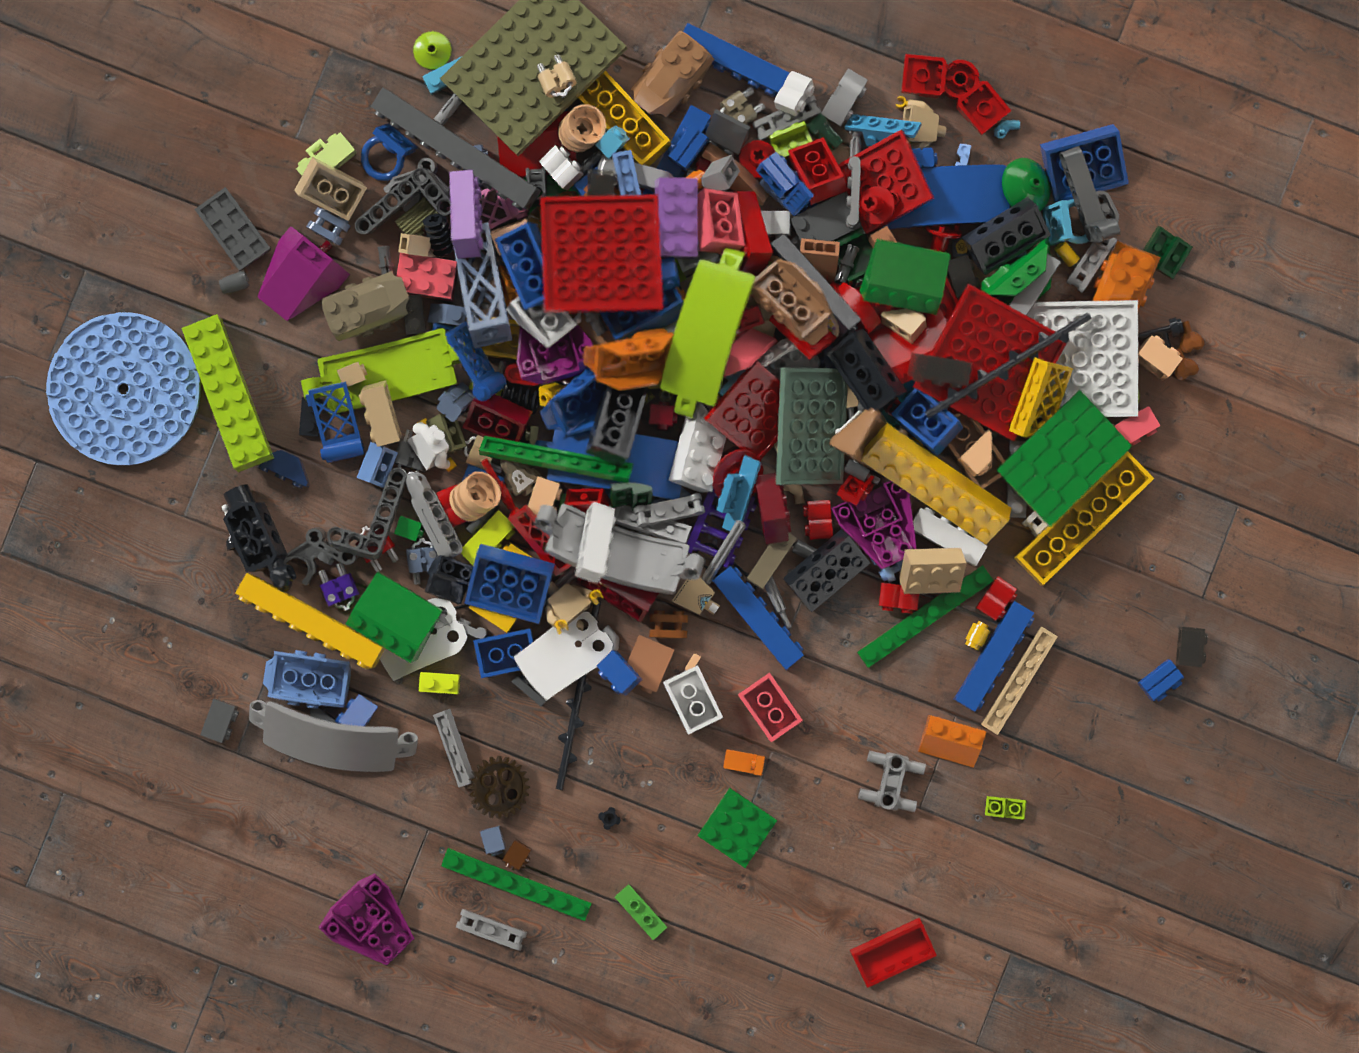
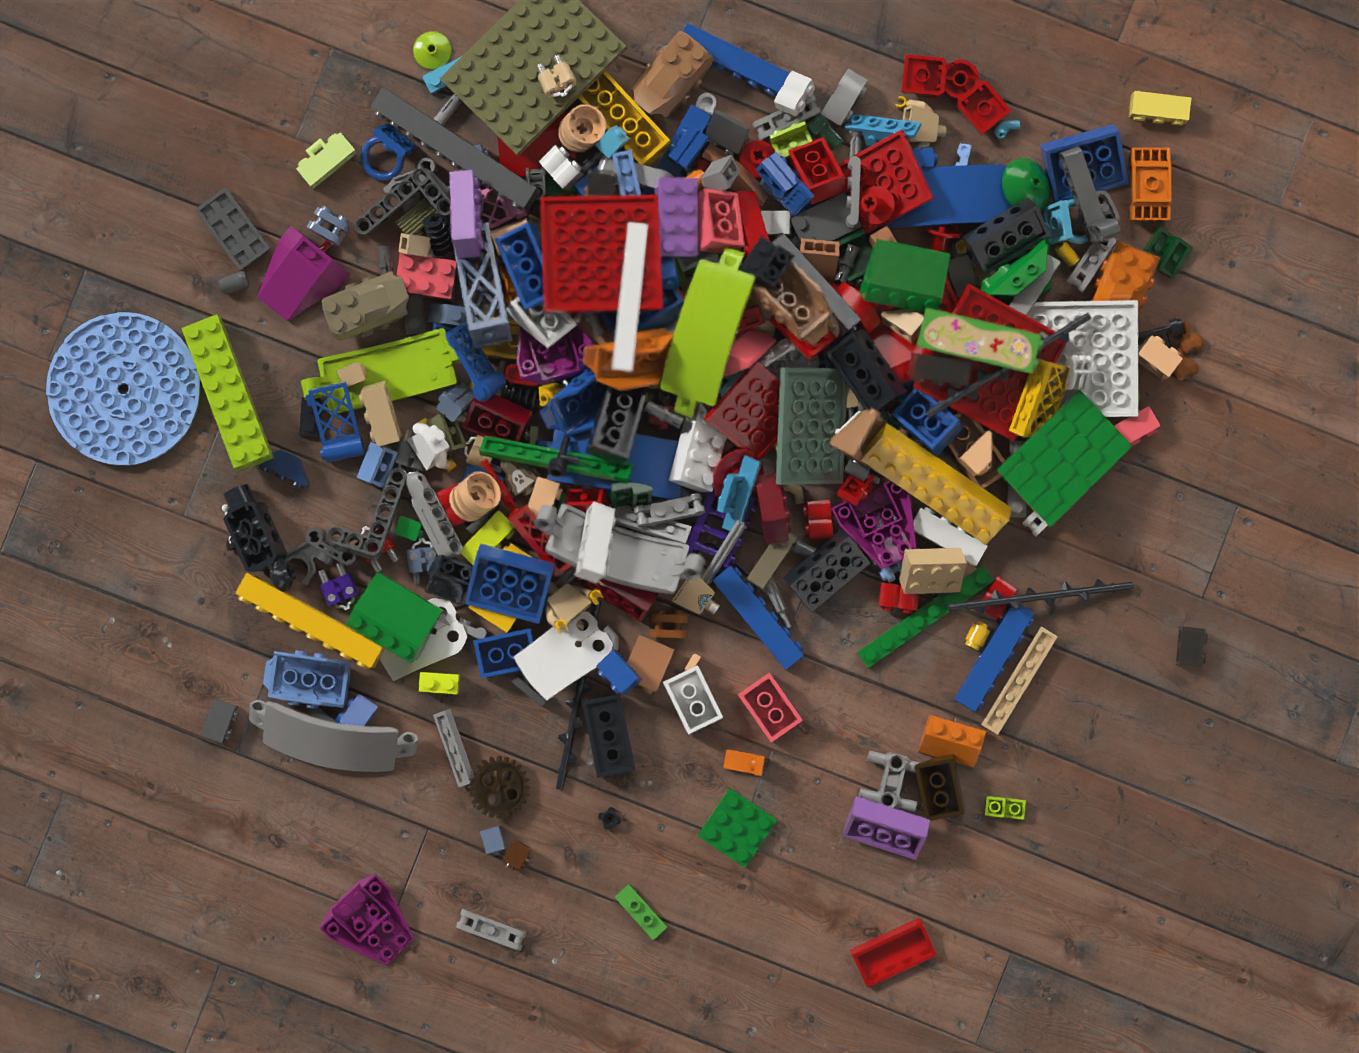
(330, 188): tan brick -> none
(516, 884): green plate -> none
(558, 466): none -> black piece
(600, 746): none -> black brick
(630, 296): none -> white sticker
(664, 414): none -> dark grey pin
(706, 103): none -> white tile
(738, 108): dark tan piece -> none
(767, 263): none -> black brick
(886, 828): none -> medium lavender brick
(940, 787): none -> dark brown slope
(979, 341): none -> brick
(1031, 595): none -> black plant
(1078, 370): none -> white arm
(1084, 519): yellow brick -> none
(1150, 184): none -> orange plate
(1160, 108): none -> light yellow brick
(1161, 680): blue brick -> none

